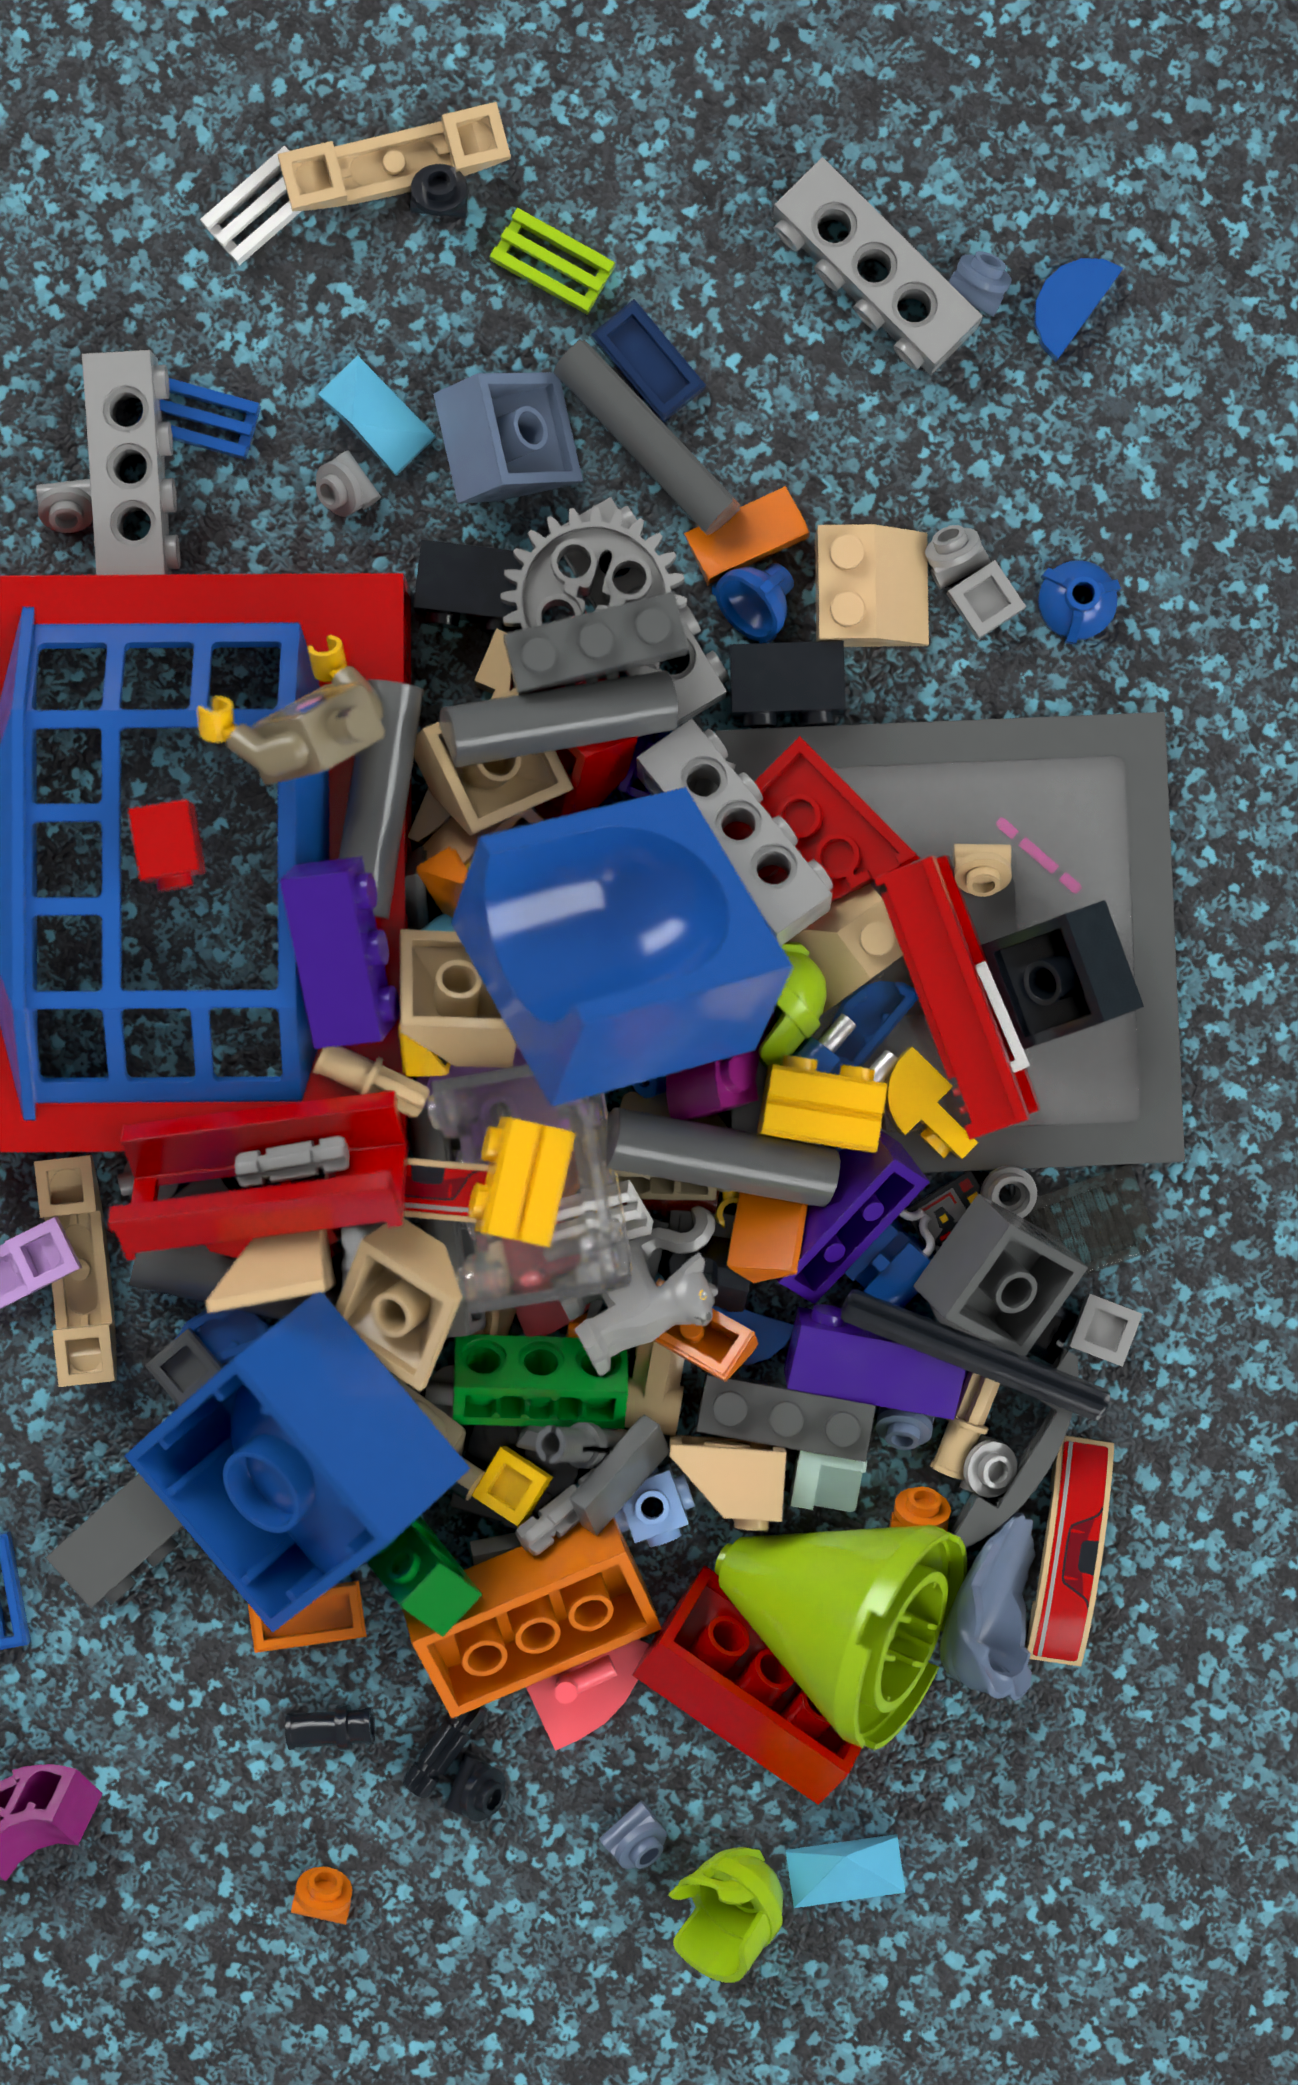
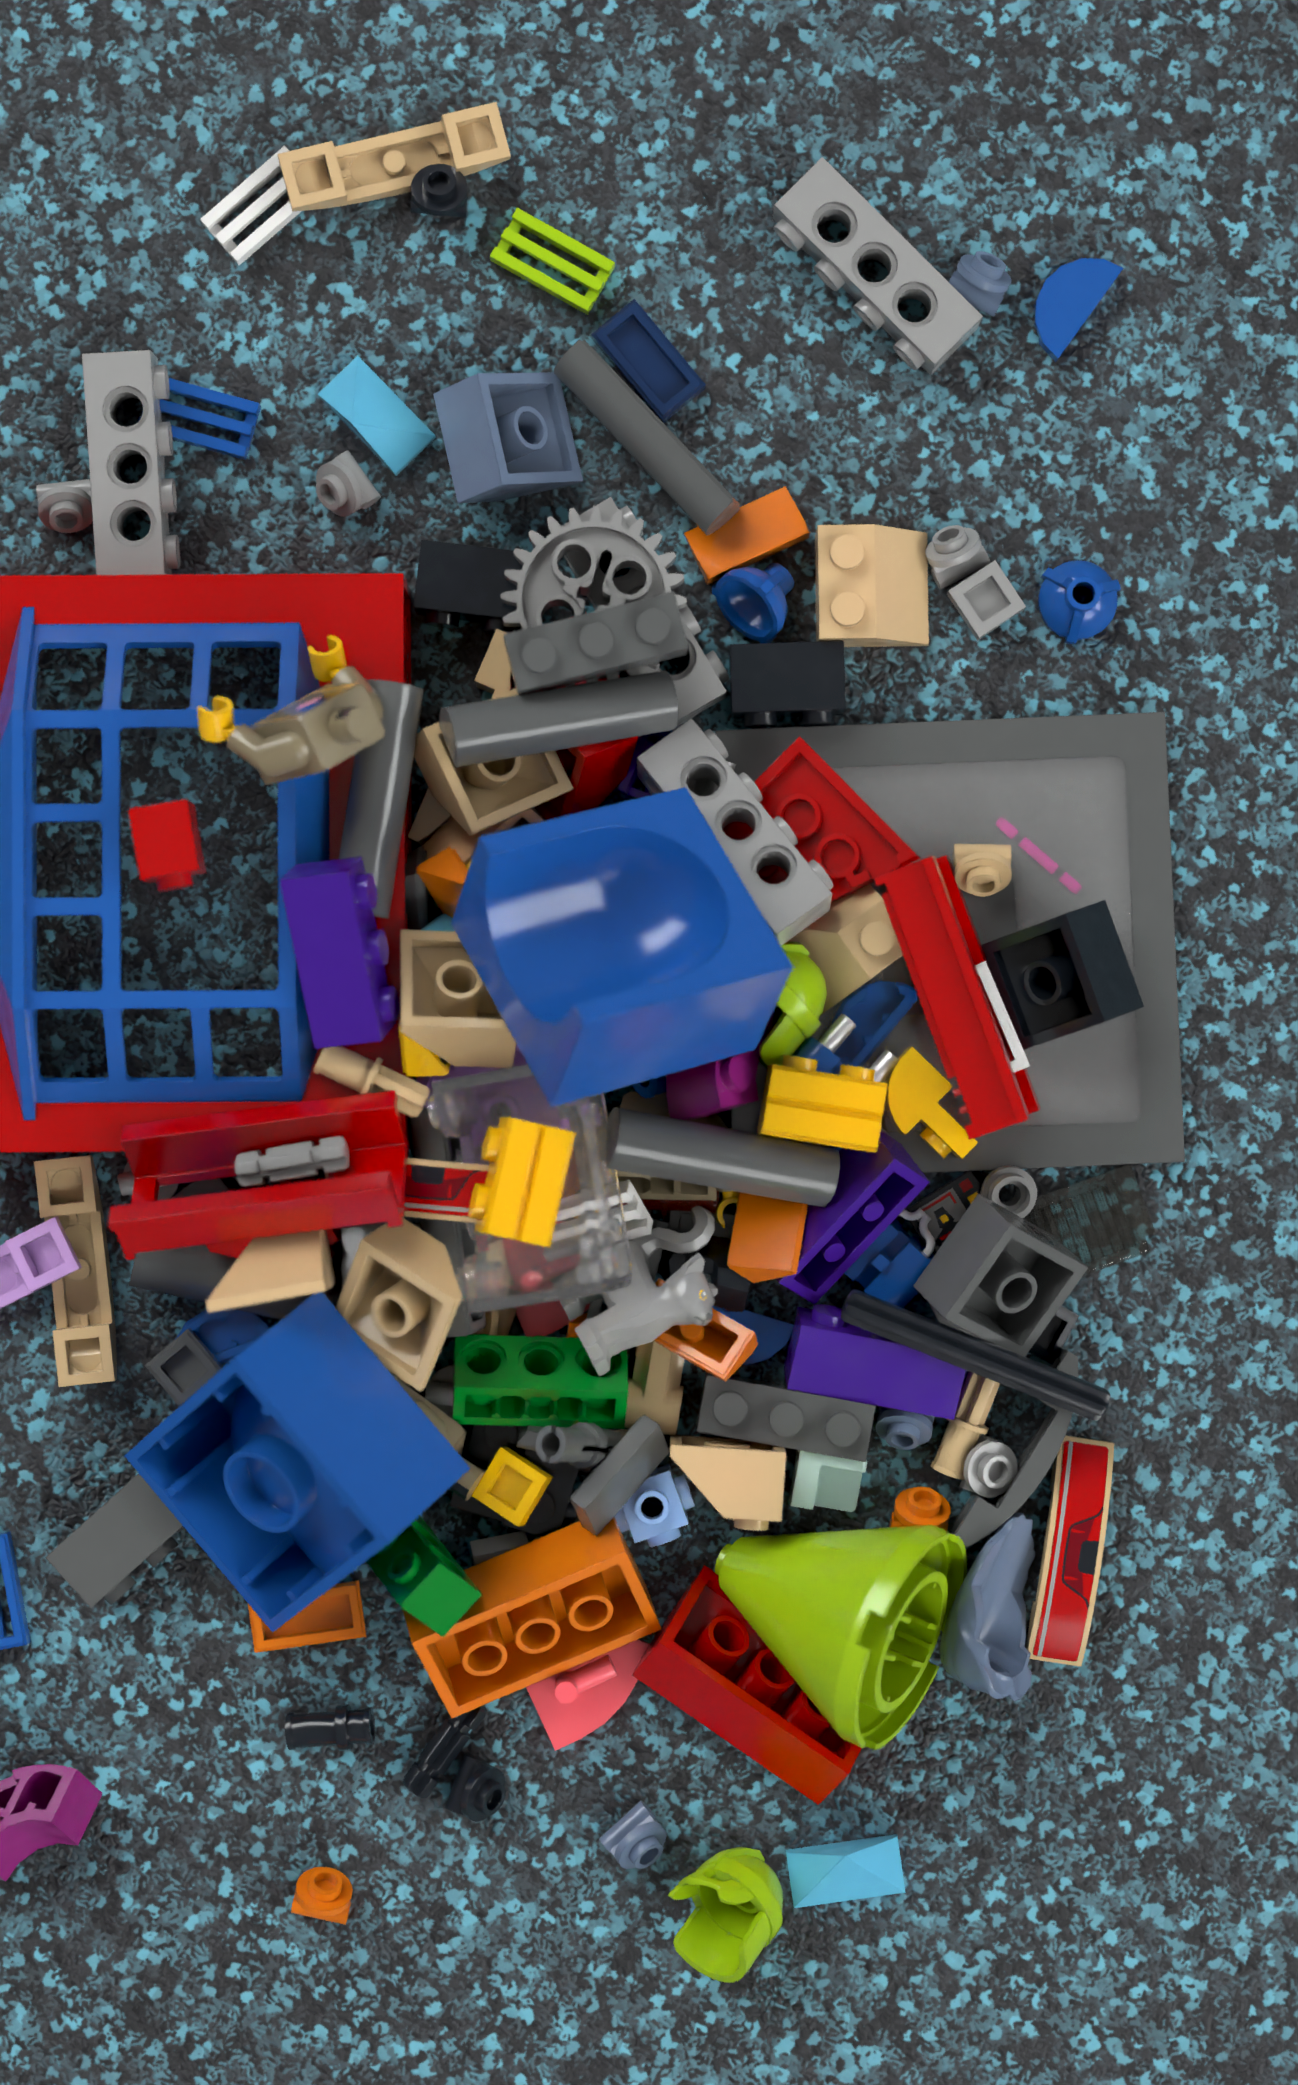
(554, 1519): light grey axle -> none
(1104, 1329): light grey plate -> none

